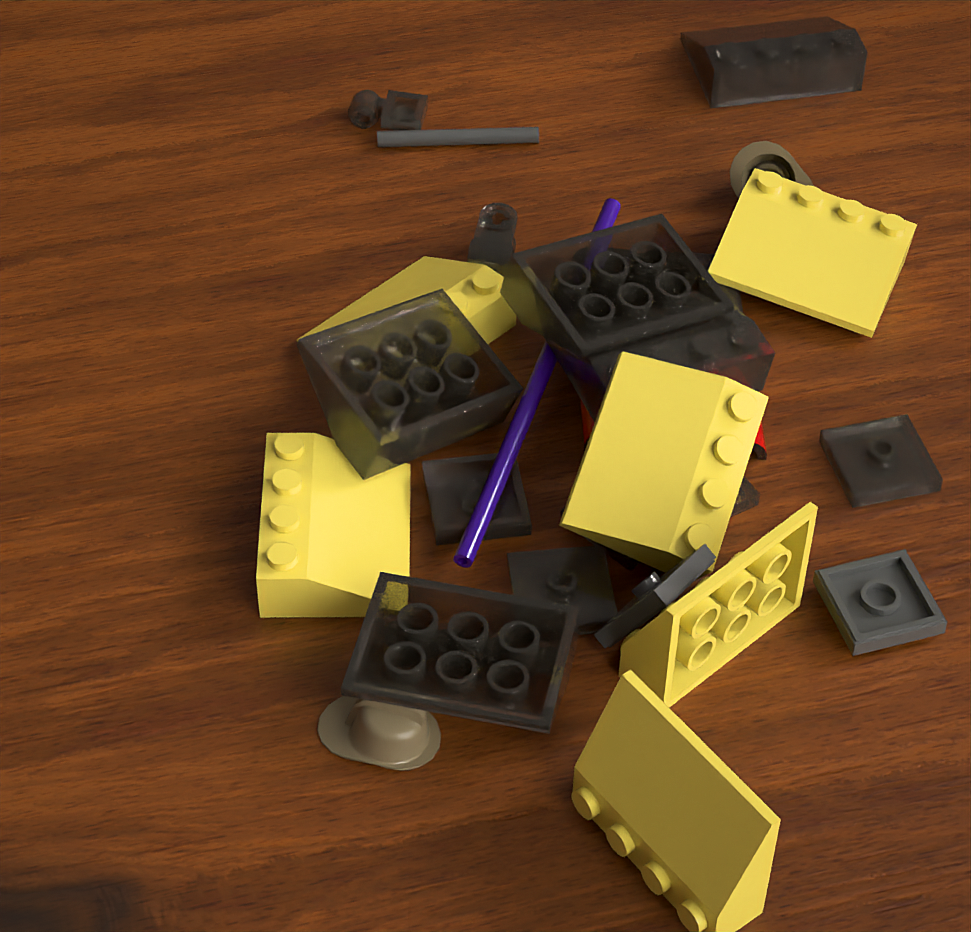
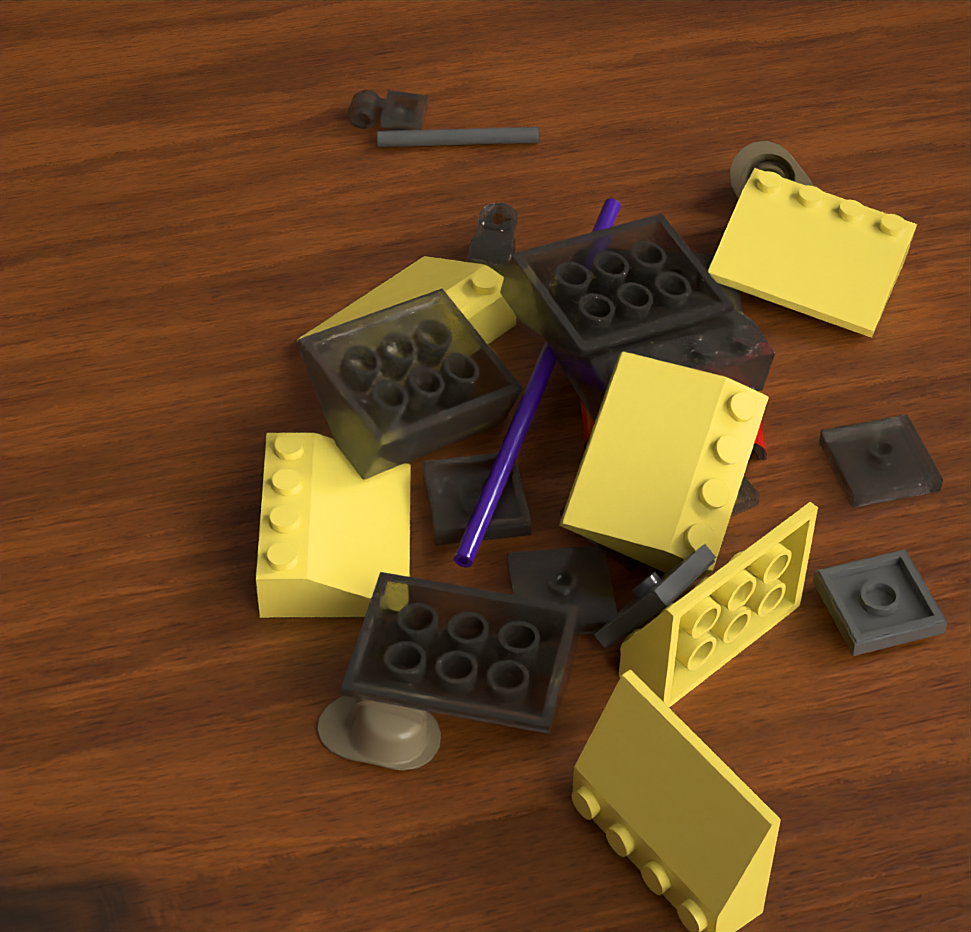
(776, 60): clear smoke slope -> none

